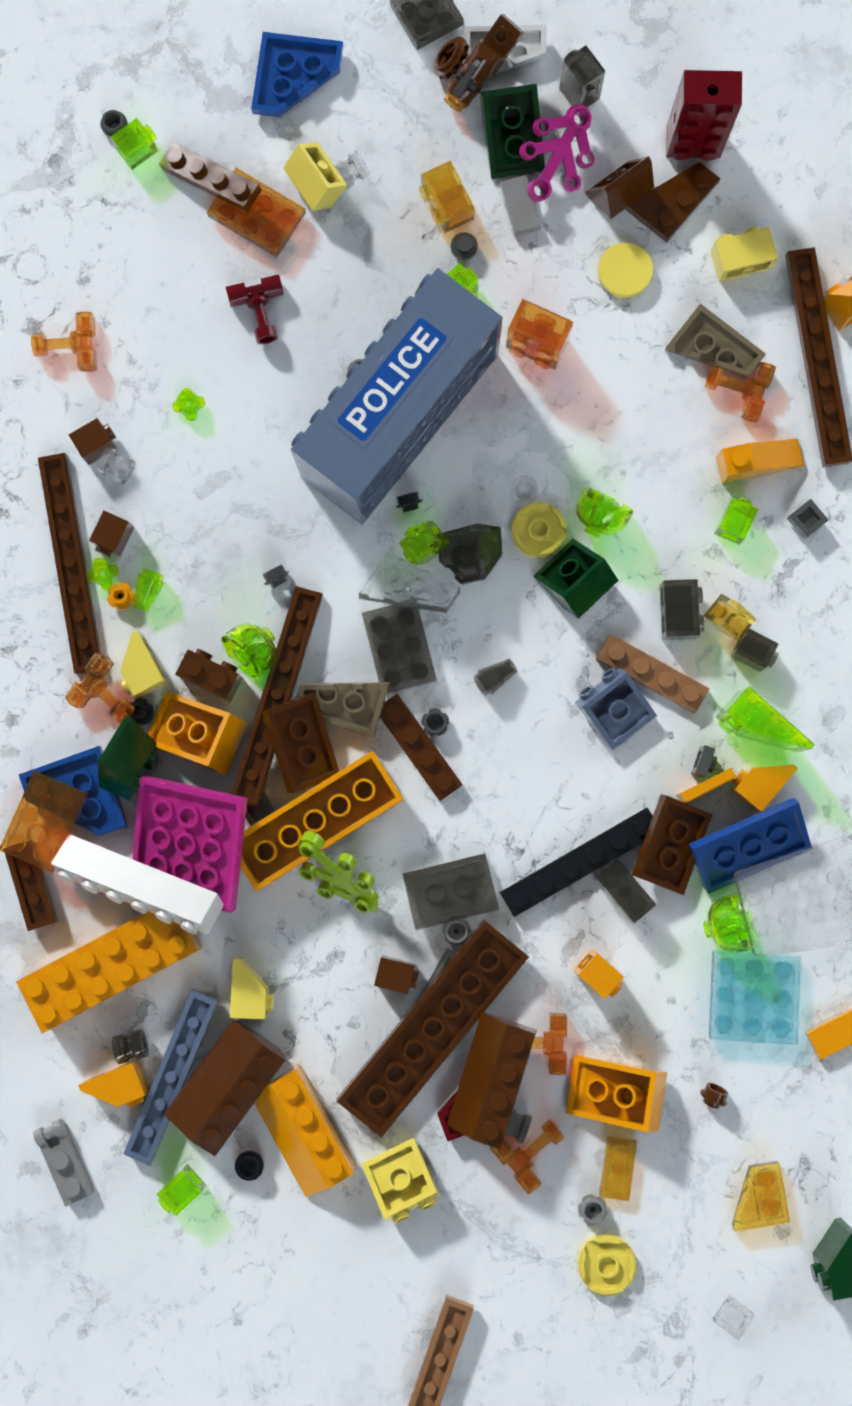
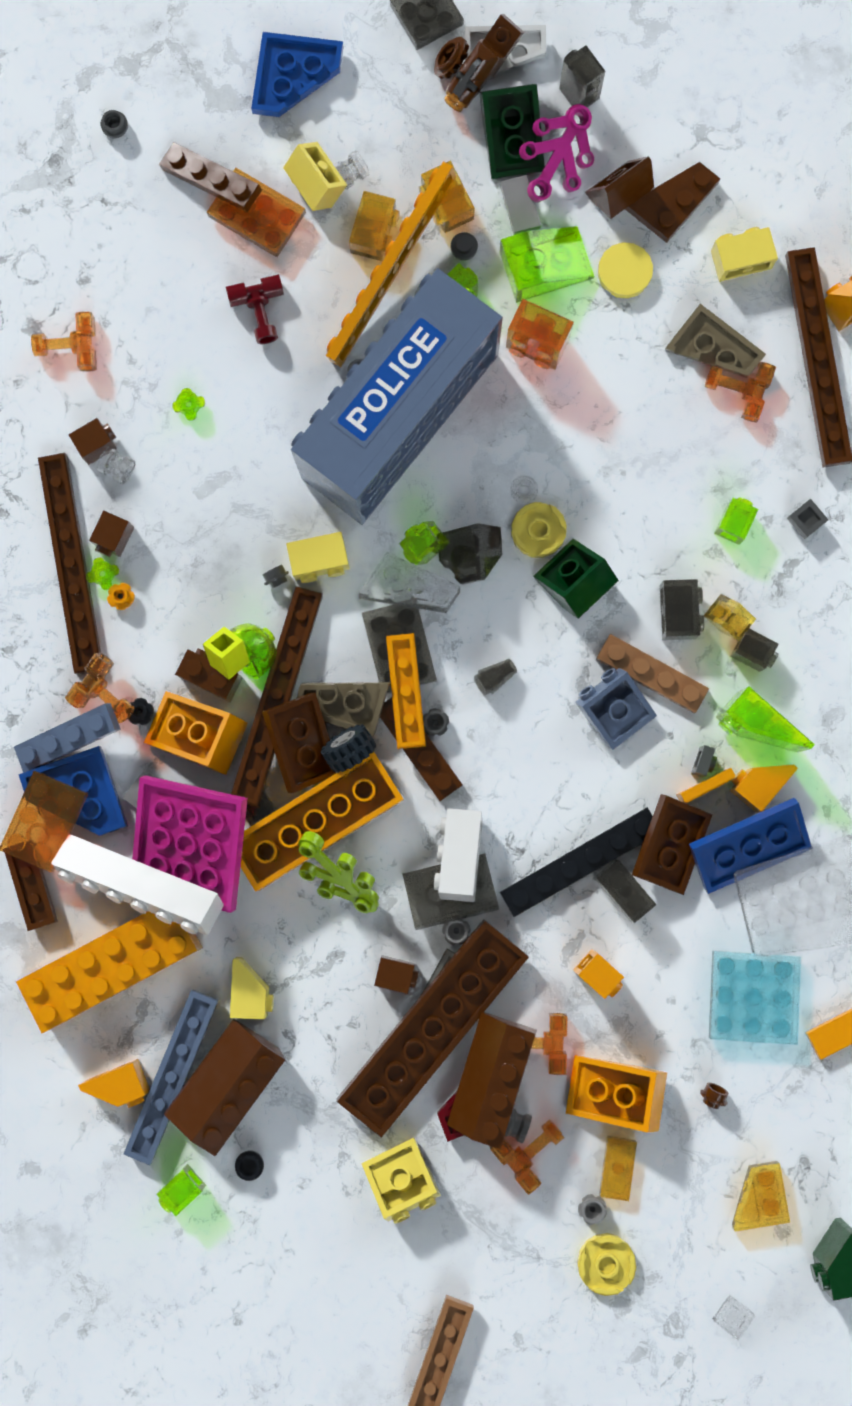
(64, 1162): light grey plate -> none
(67, 737): none -> sand blue plate
(126, 759): dark green slope -> none
(130, 1046): clear smoke wheel -> none
(135, 143): clear neon green brick -> none
(141, 668): light yellow slope -> none
(147, 588): clear neon green cone -> none
(226, 652): none -> neon yellow brick
(304, 1132): light orange slope -> none
(318, 557): none -> light yellow brick
(348, 748): none -> black wheel
(373, 225): none -> clear yellow brick
(395, 257): none -> light orange plate
(405, 691): none -> light orange tile
(409, 501): black plate -> none
(459, 855): none -> white brick
(544, 261): none -> clear neon green slope
(601, 513): clear neon green cylinder -> none
(703, 114): dark red brick -> none
(727, 924): clear neon green cylinder -> none
(758, 459): light orange slope -> none

